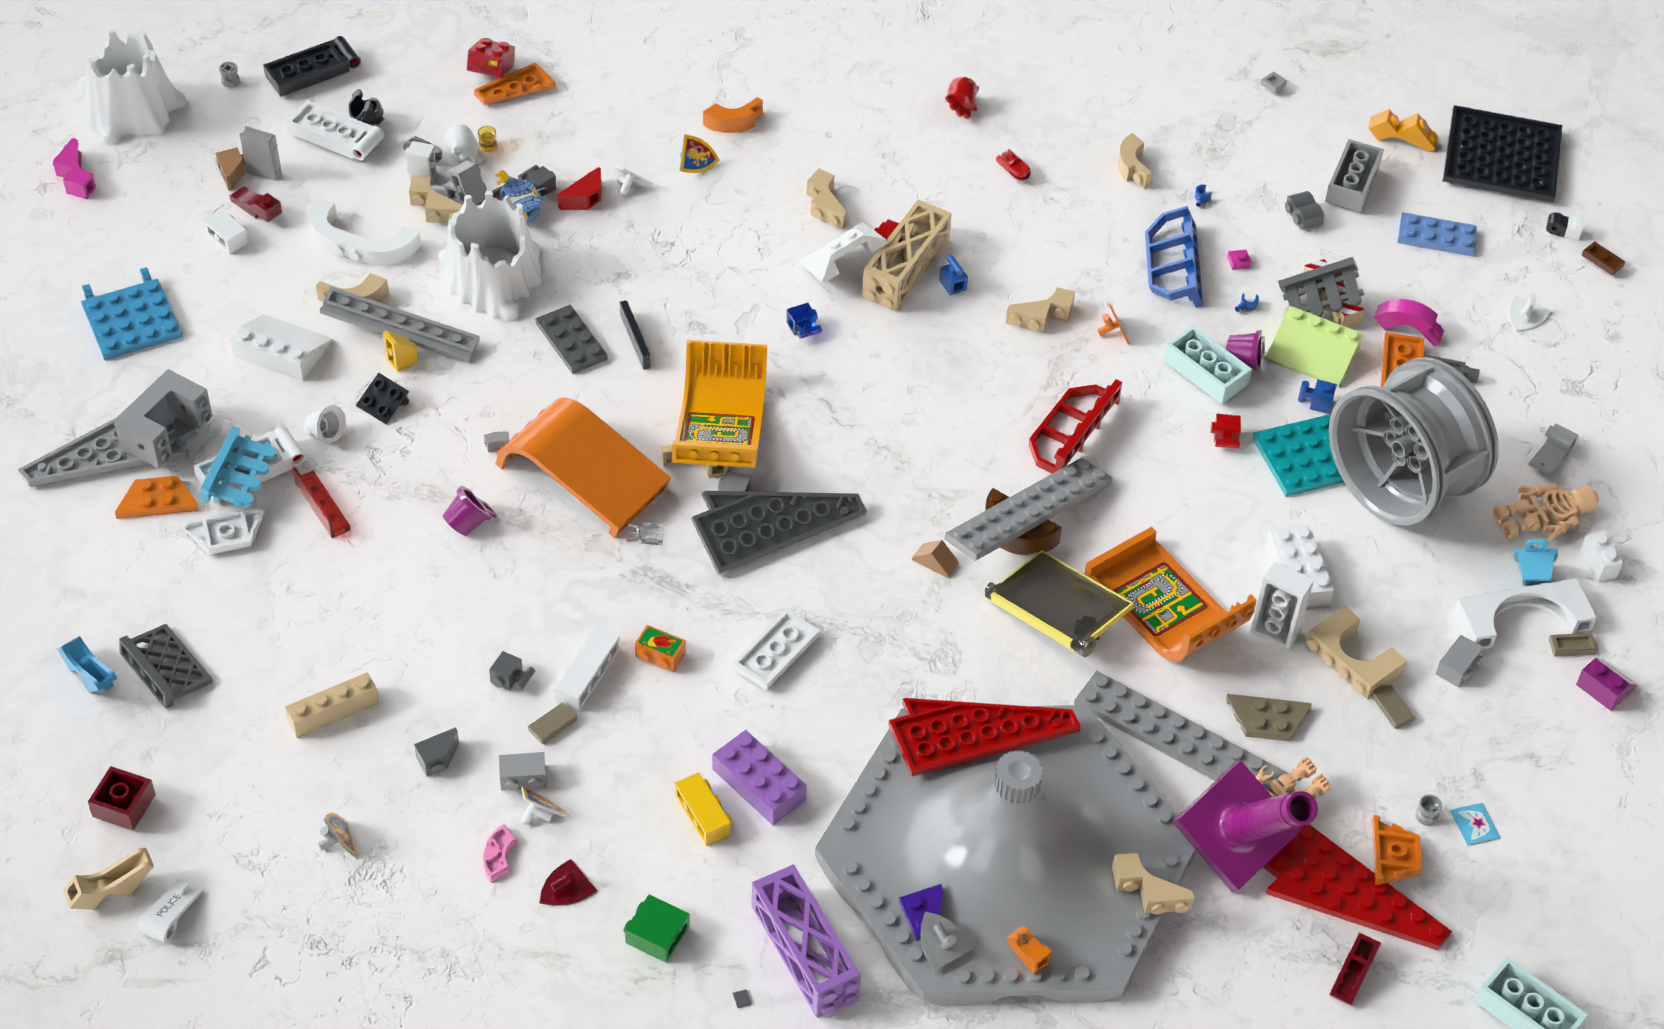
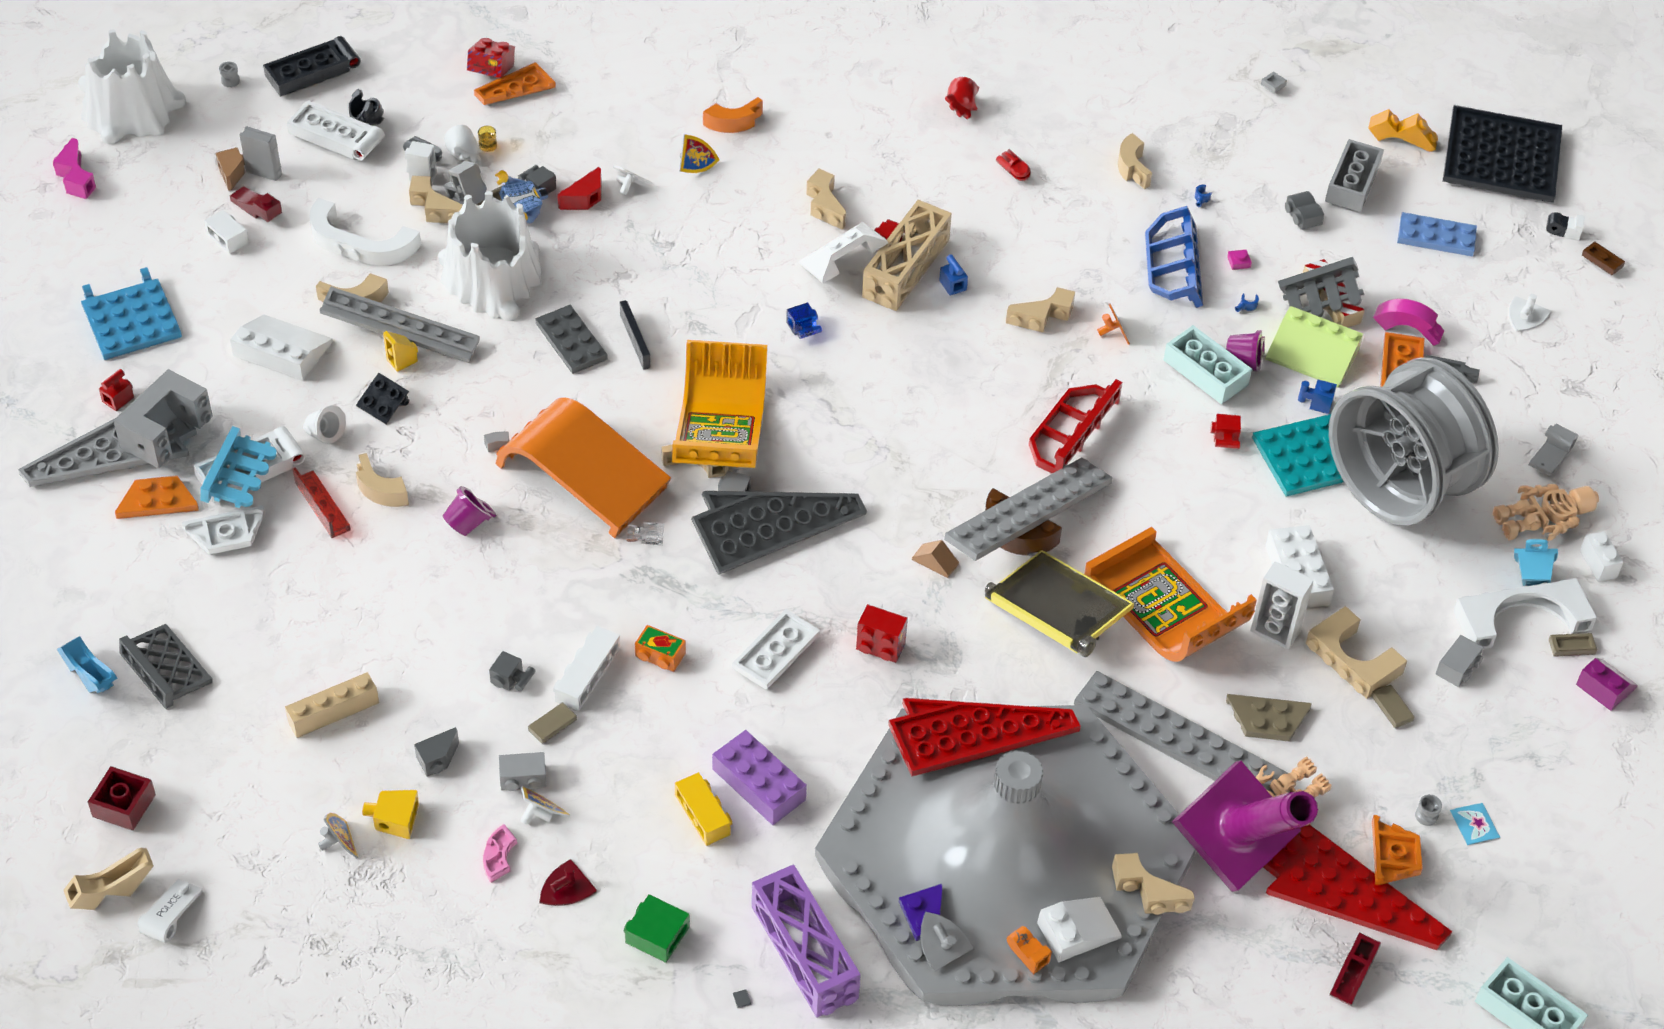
(116, 391): none -> red brick
(379, 489): none -> tan arch
(394, 812): none -> yellow torso
(881, 633): none -> red brick
(1077, 926): none -> white slope

